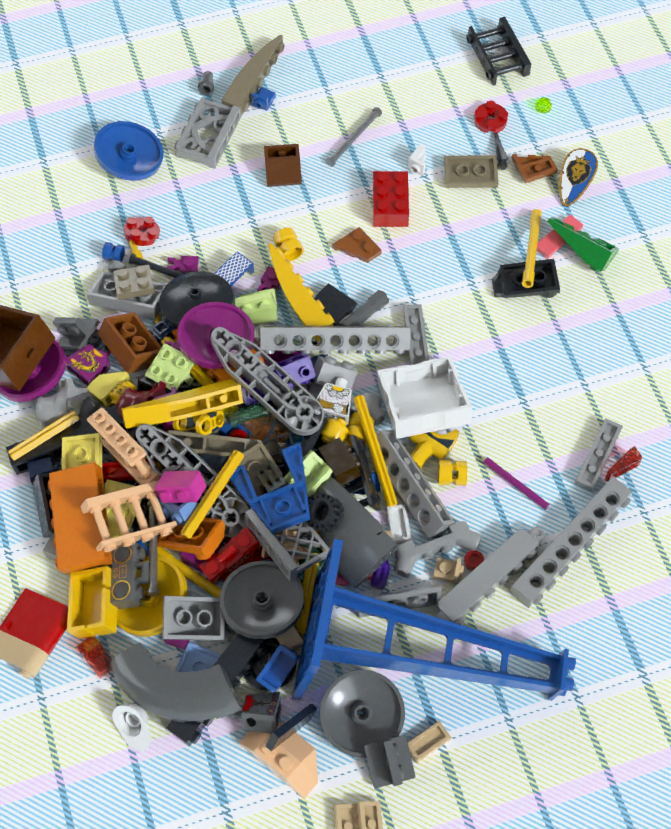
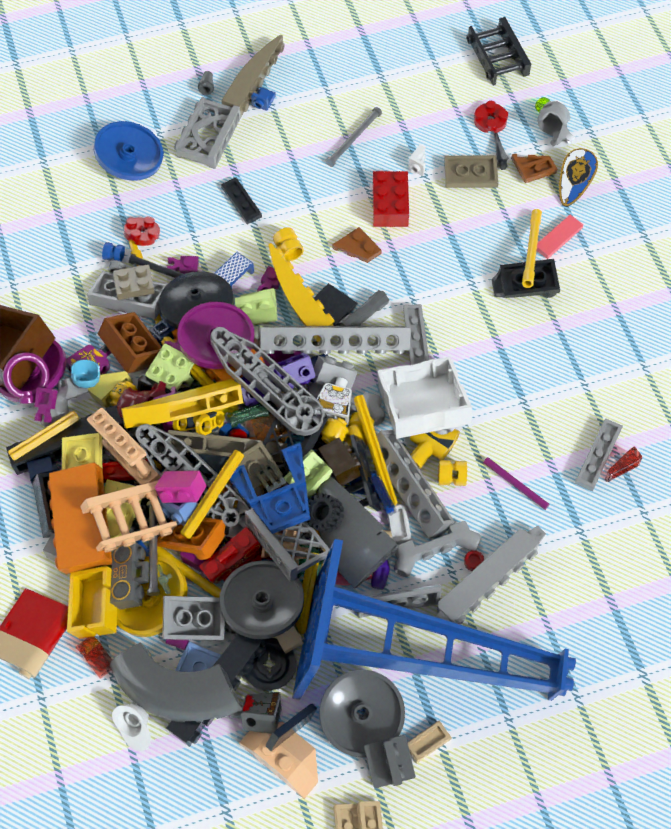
(26, 396): none -> magenta piece
(45, 401): none -> magenta plate
(75, 331): dark grey bracket -> none
(85, 373): none -> medium azure hair
(88, 407): dark grey cone -> none
(94, 340): tile -> none
(163, 579): none -> clear light blue piece
(241, 200): none -> black tile
(278, 668): blue panel -> none
(282, 165): reddish brown slope -> none
(384, 495): none -> clear blue tile
(448, 570): tan bracket -> none
(554, 121): none -> light grey piece
(593, 251): green wedge -> none
(613, 491): light grey brick -> none

